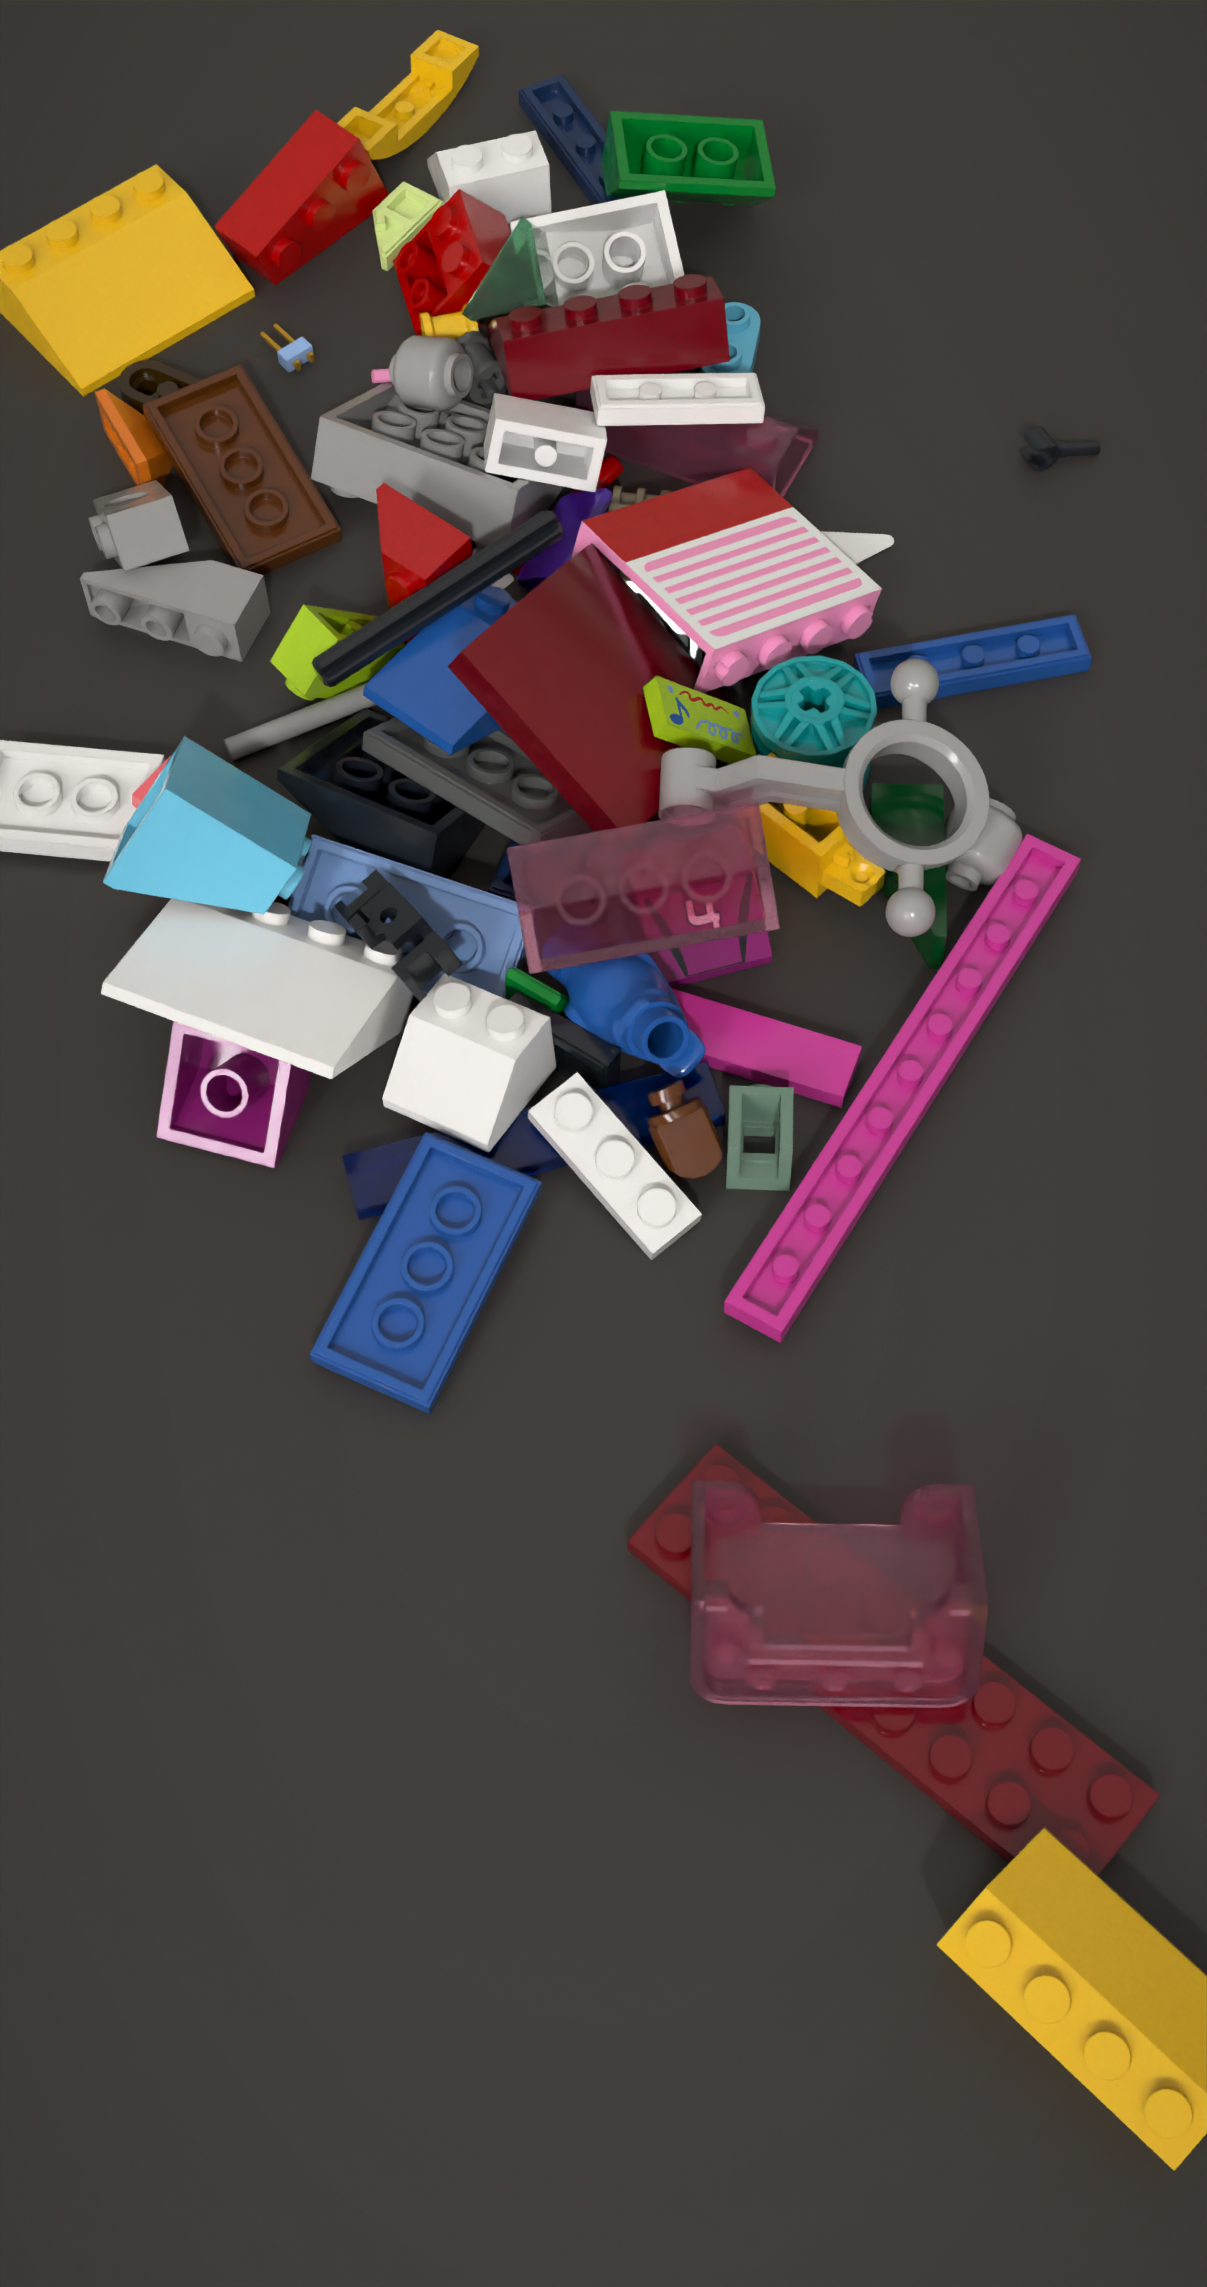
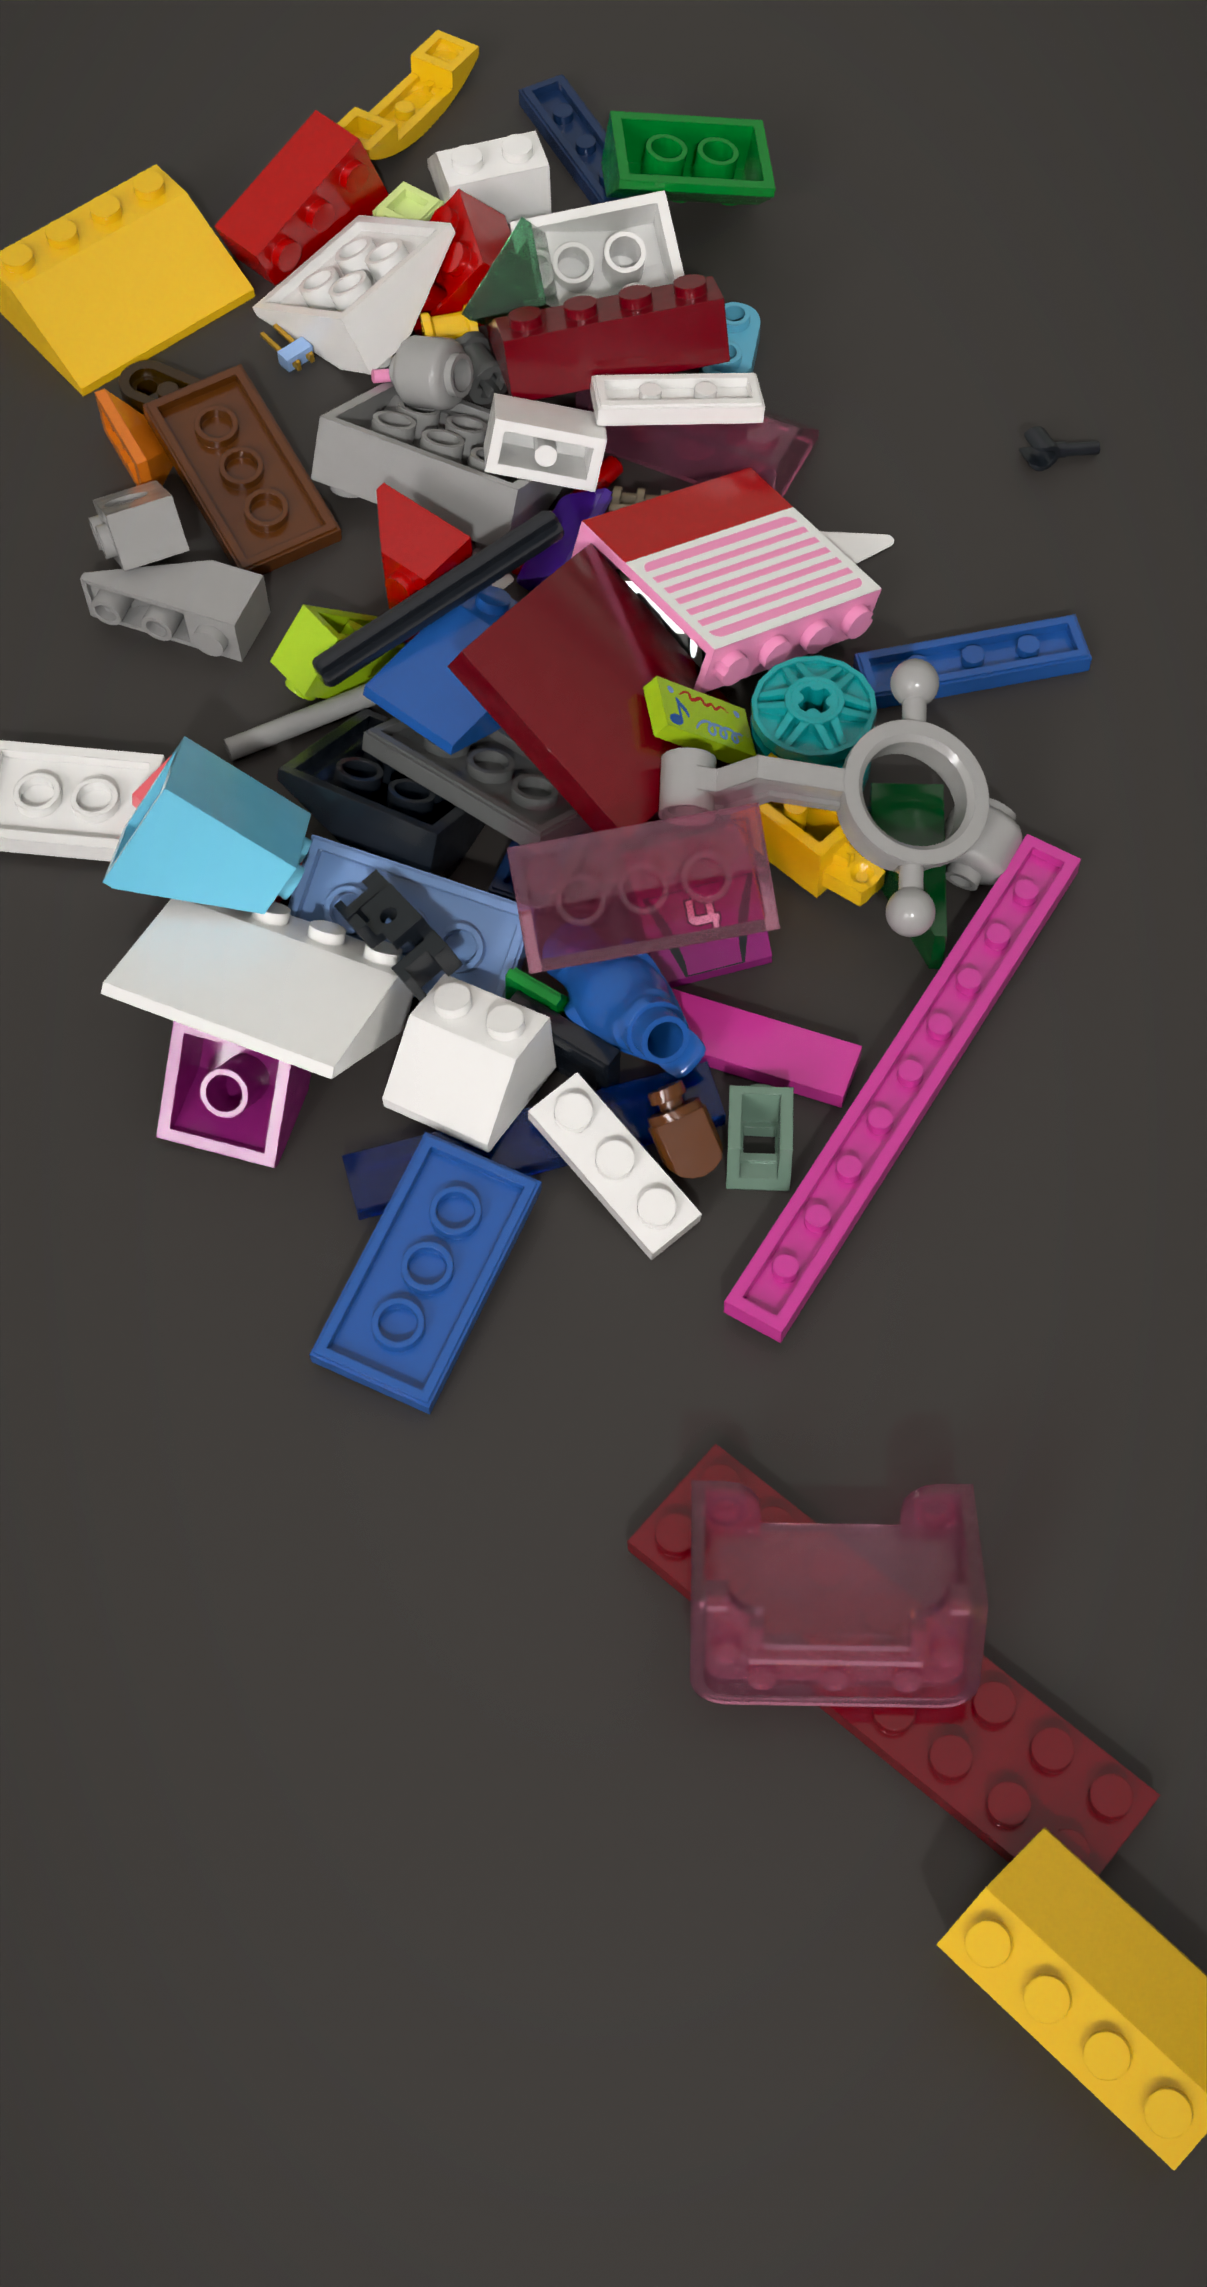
(361, 290): none -> white slope

